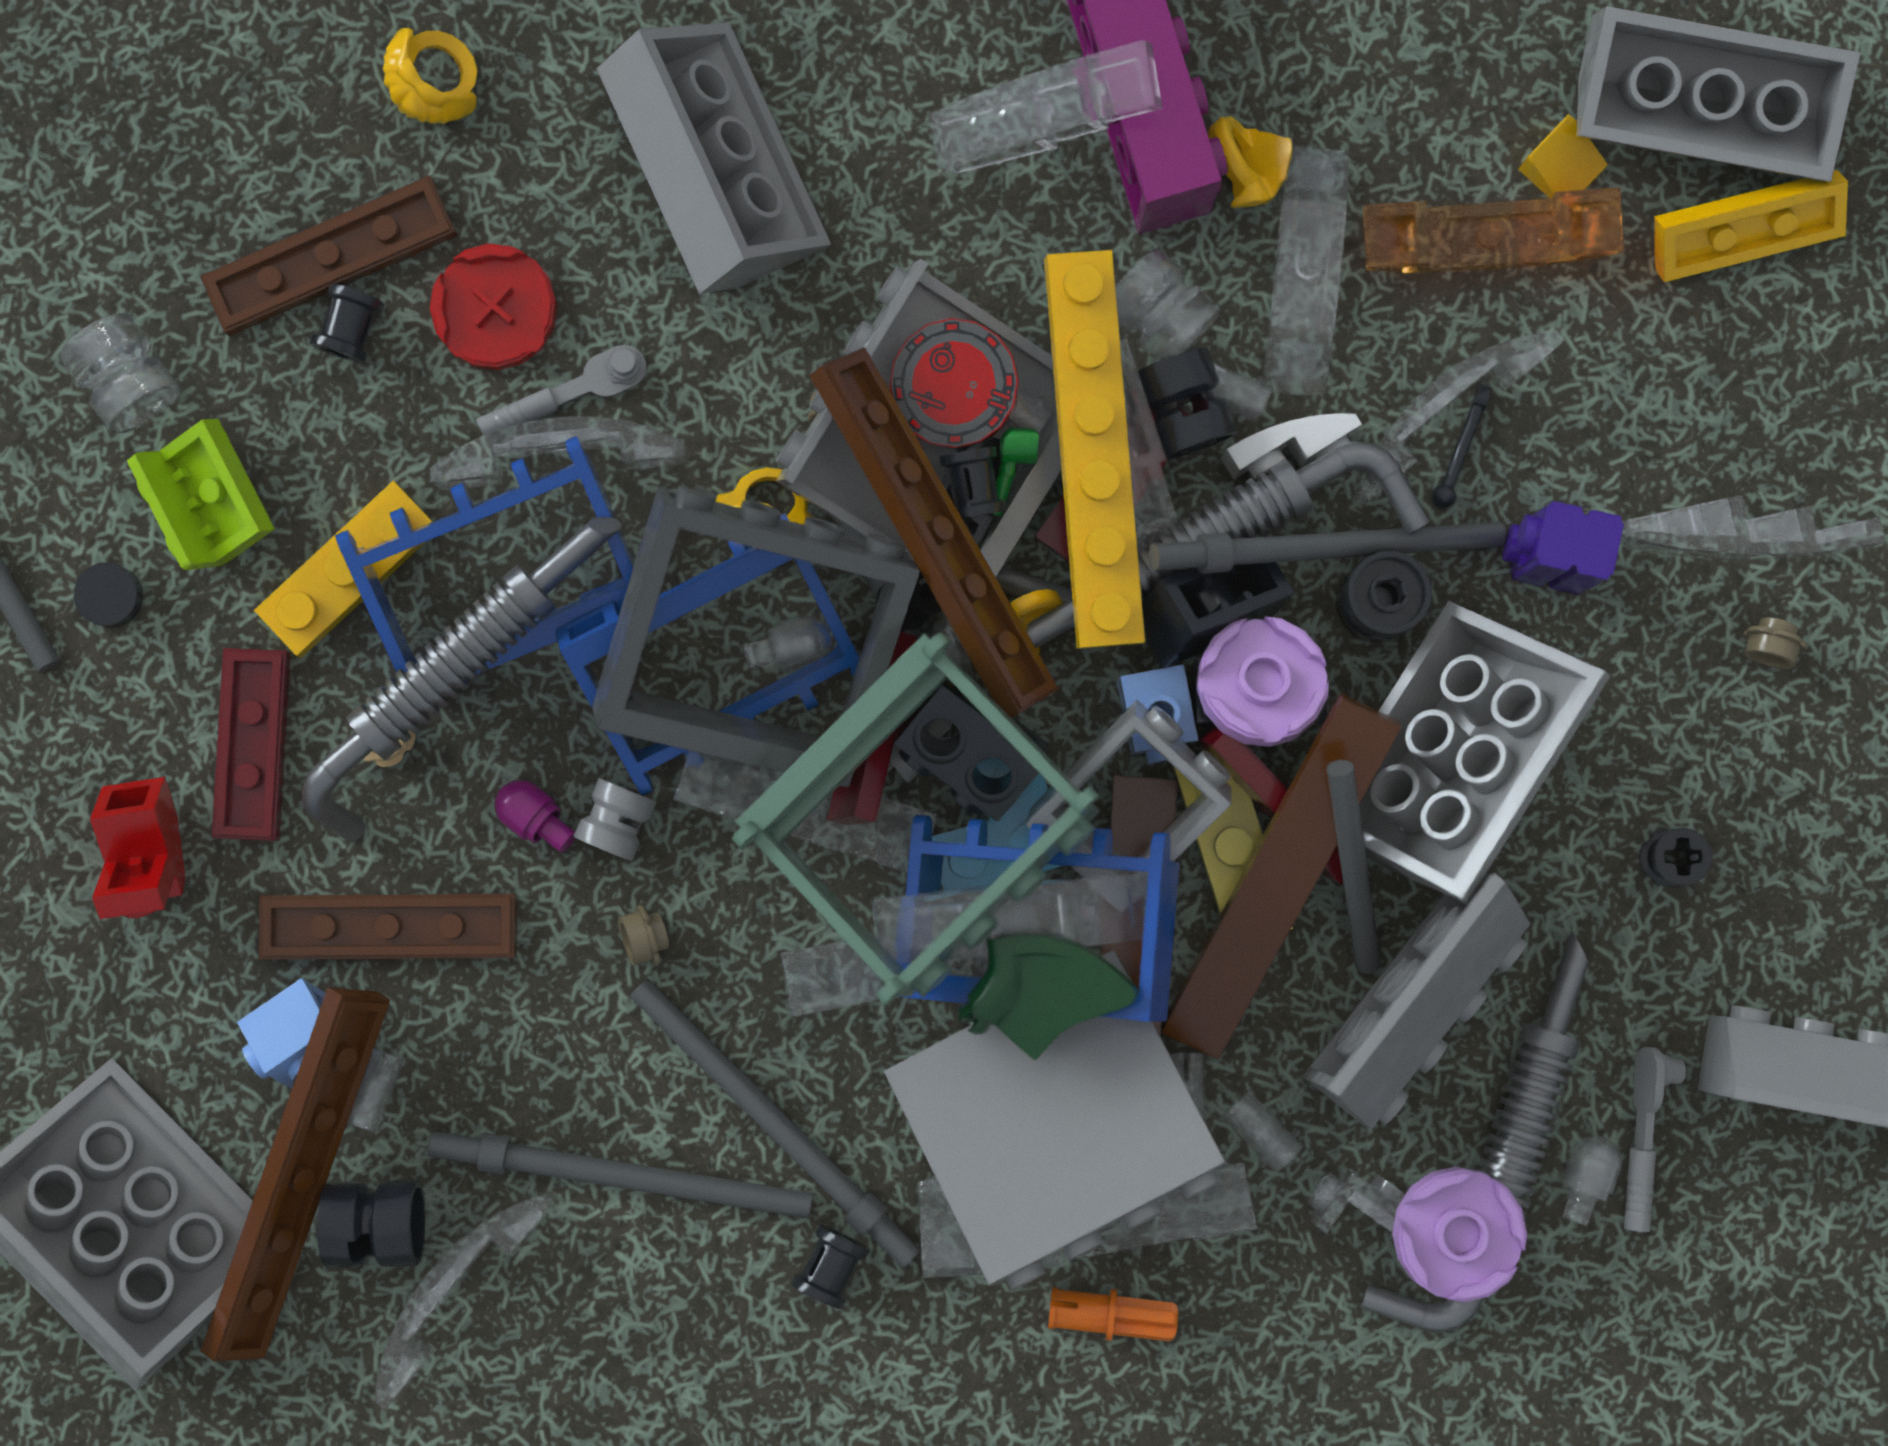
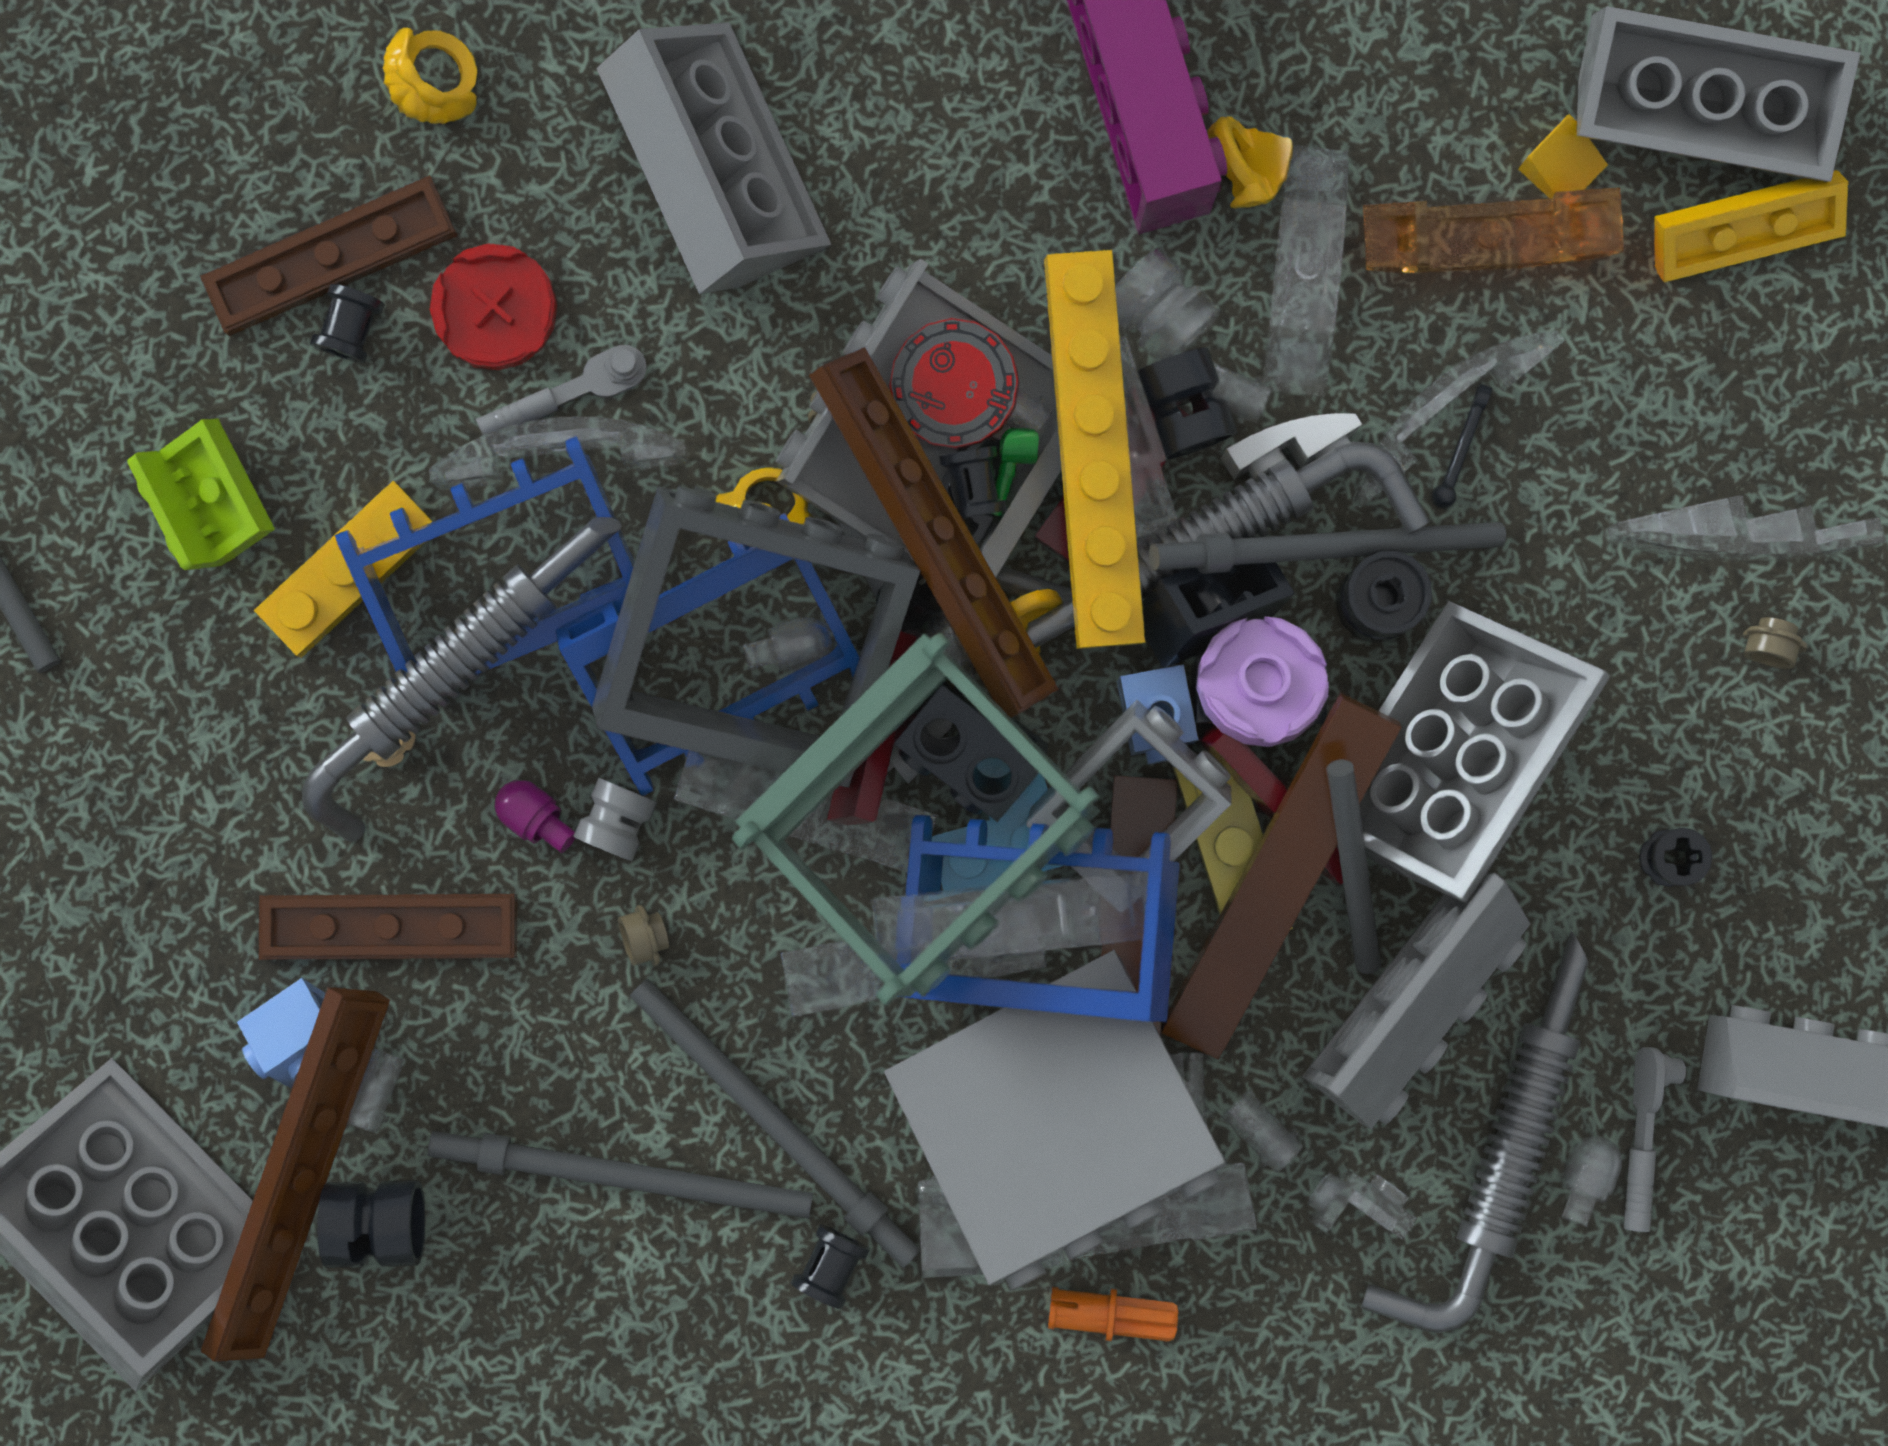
(108, 595): black tile -> none
(116, 365): clear wheel -> none
(139, 849): red brick -> none
(251, 744): dark red tile -> none
(406, 1348): clear slope -> none
(1042, 988): dark green arm -> none
(1045, 108): clear slope -> none
(1459, 1234): lavender tile -> none
(1564, 547): dark purple brick -> none

